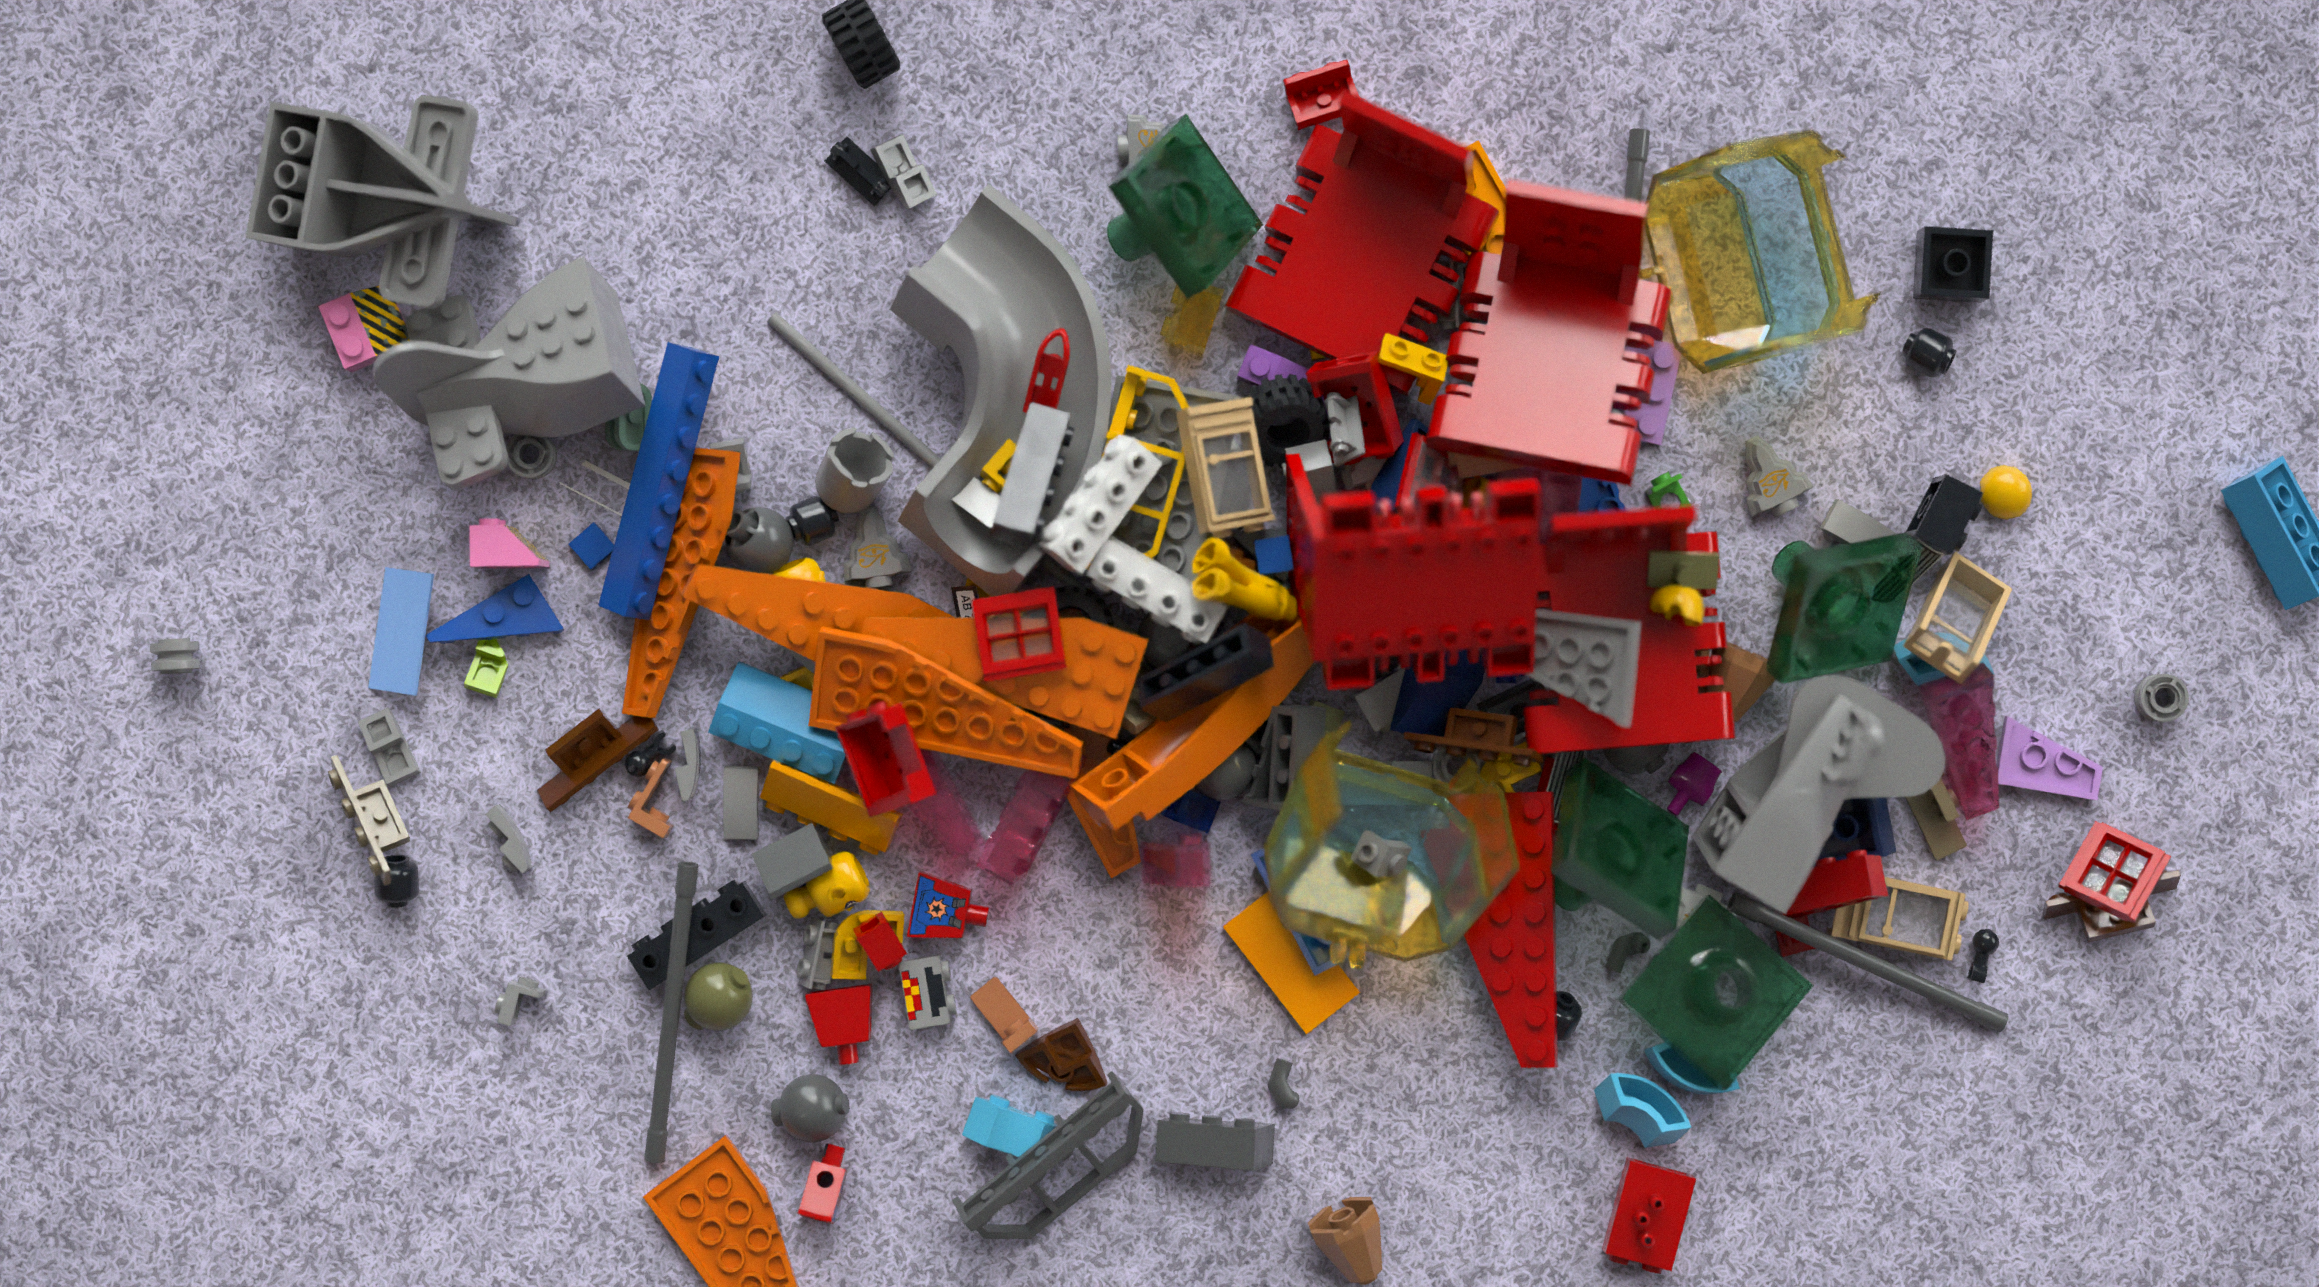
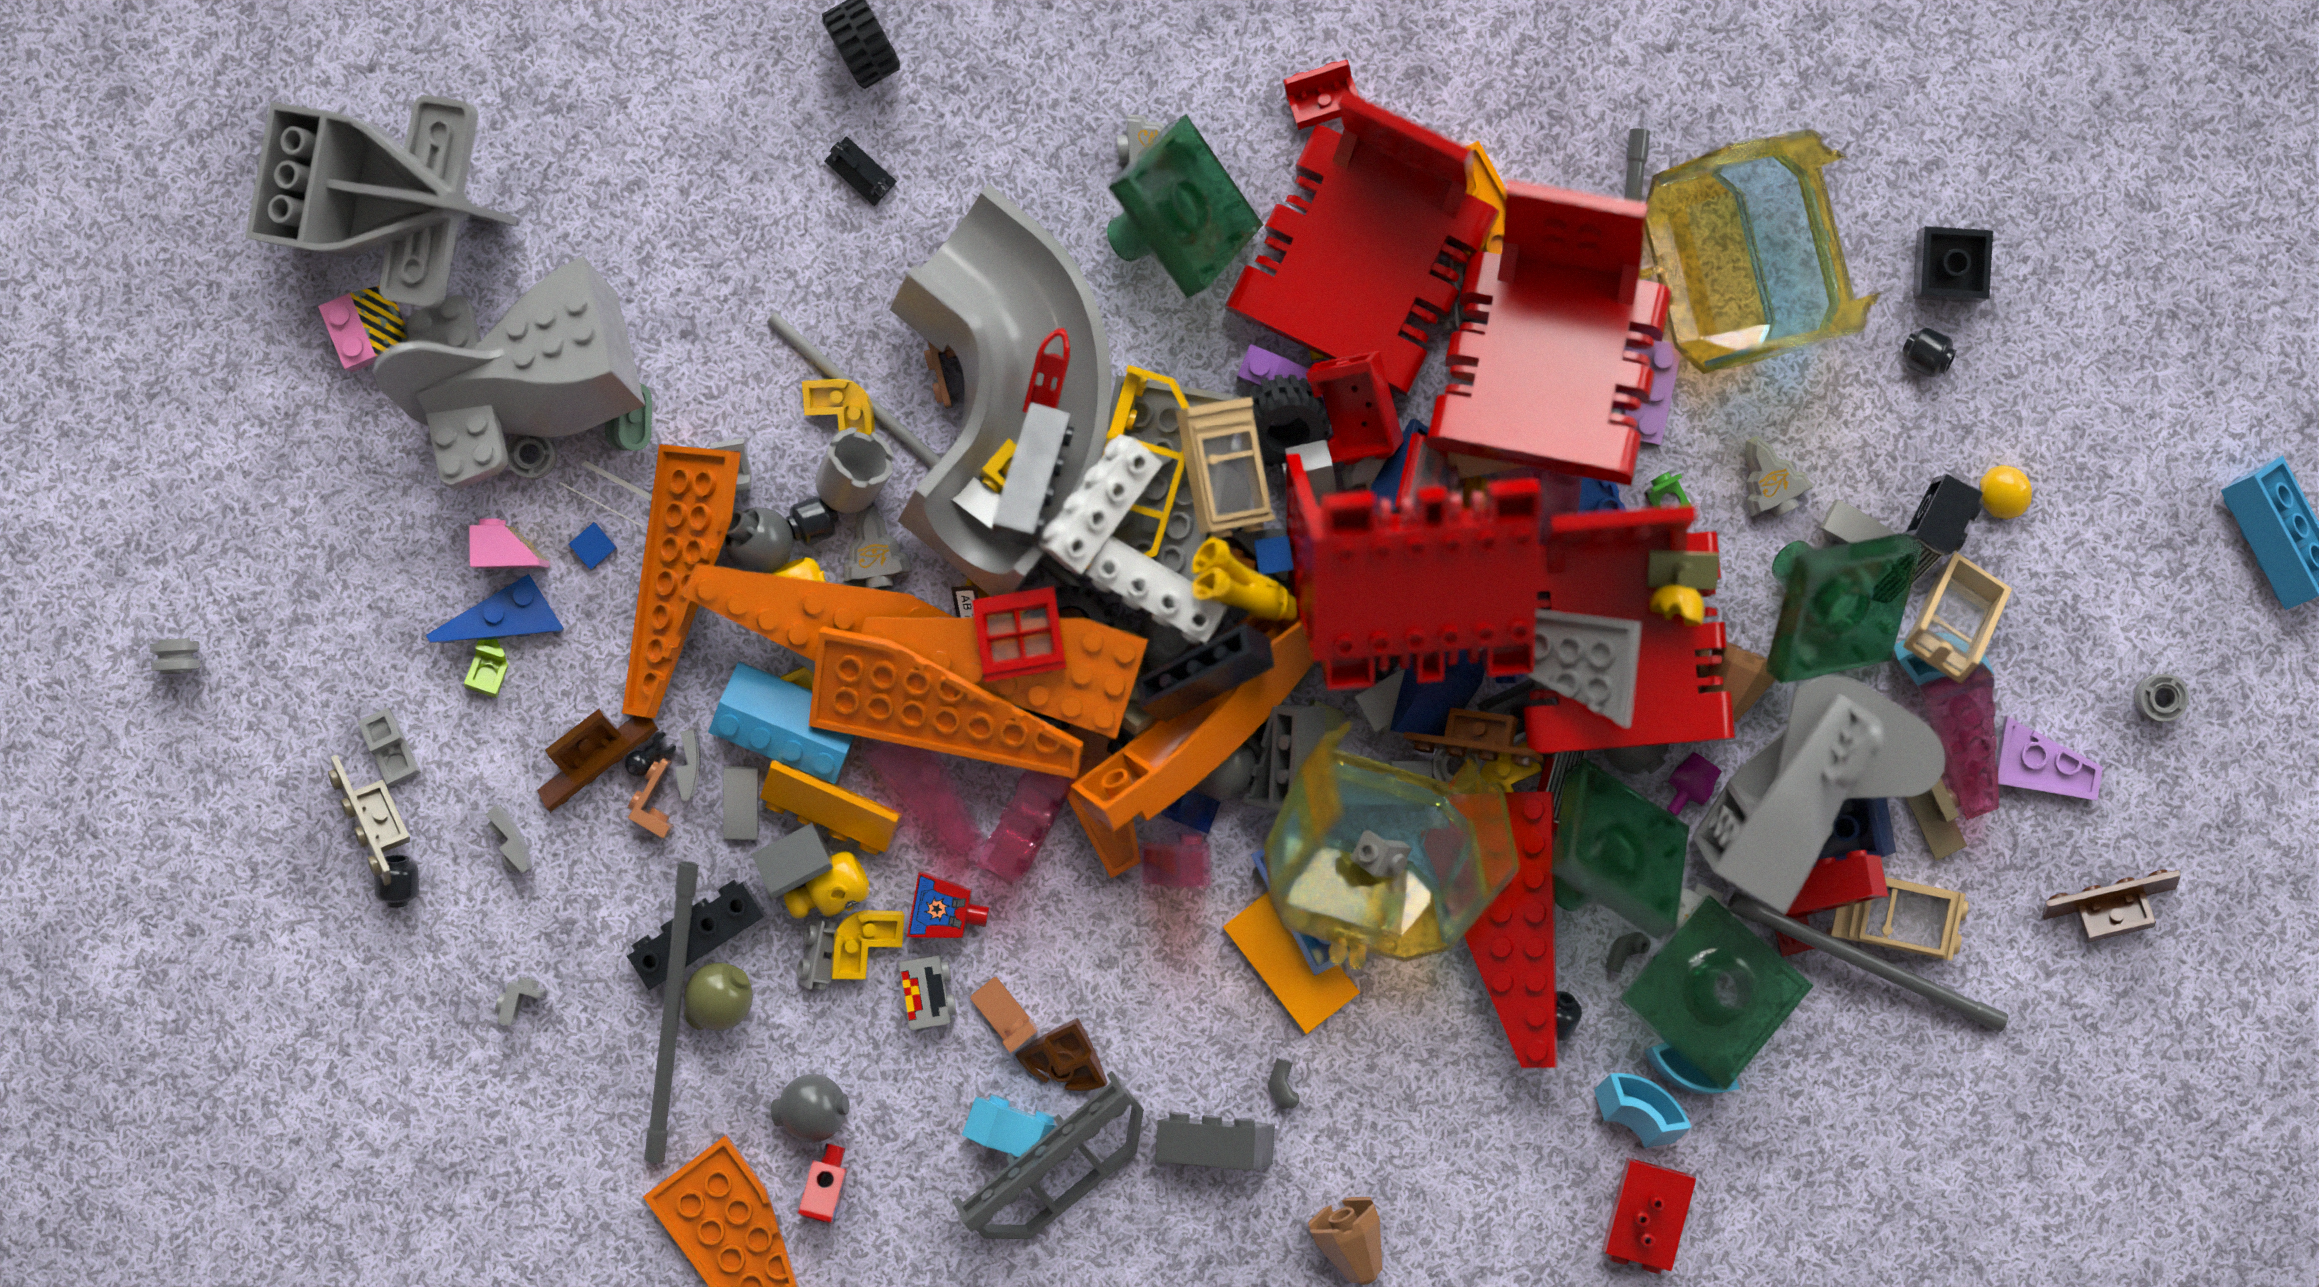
(401, 631): light blue window -> none
(658, 481): blue brick -> none
(840, 398): none -> yellow plate
(842, 1018): red torso -> none
(880, 942): red brick -> none
(884, 758): red piece -> none
(902, 173): light grey slope -> none
(934, 362): none -> nougat bracket
(1192, 320): clear yellow brick -> none
(1344, 427): light grey hinge -> none
(1416, 360): yellow bracket -> none
(1985, 943): black arm -> none
(2114, 871): piece -> none

